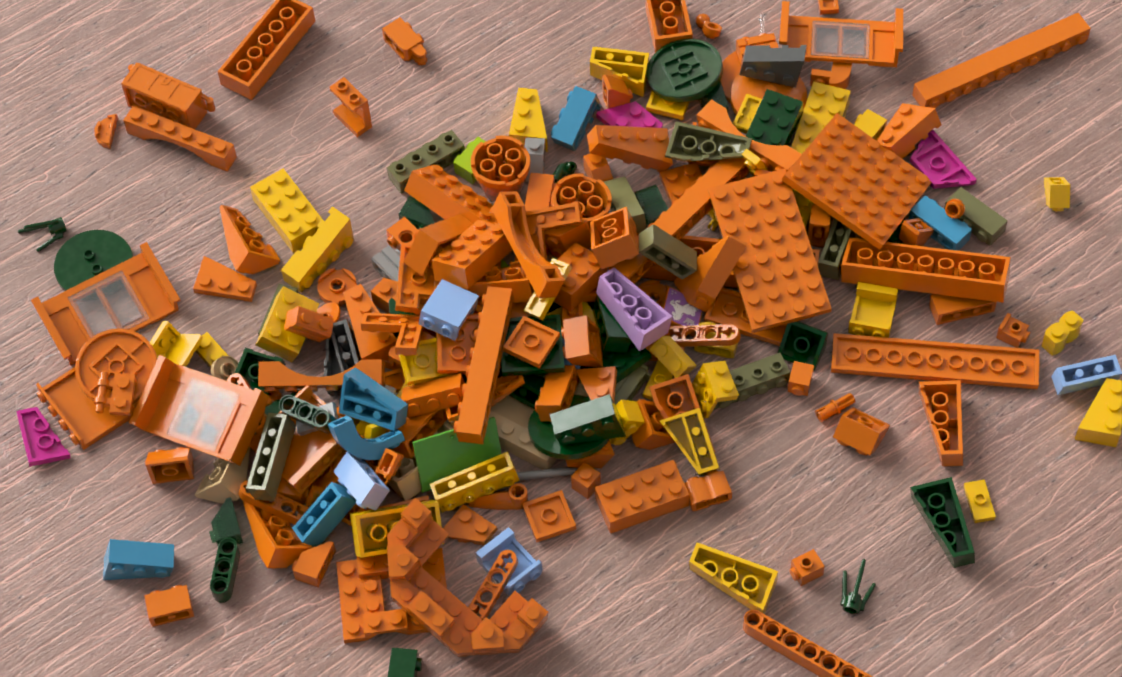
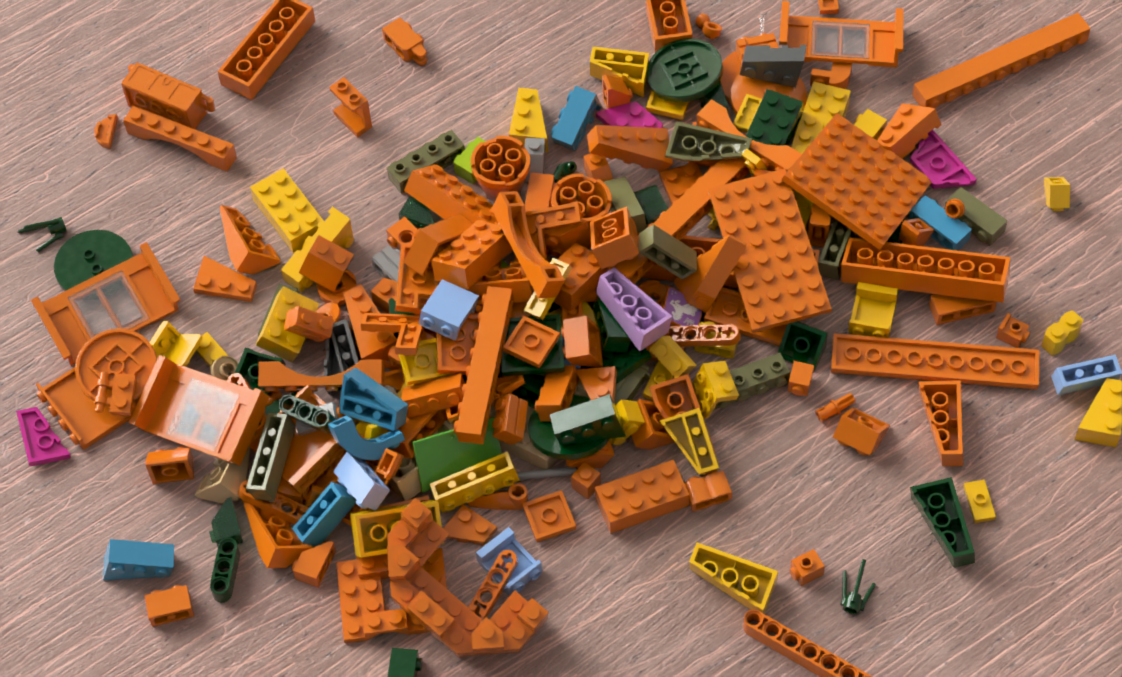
(326, 263): none -> orange slope
(510, 419): none -> orange brick

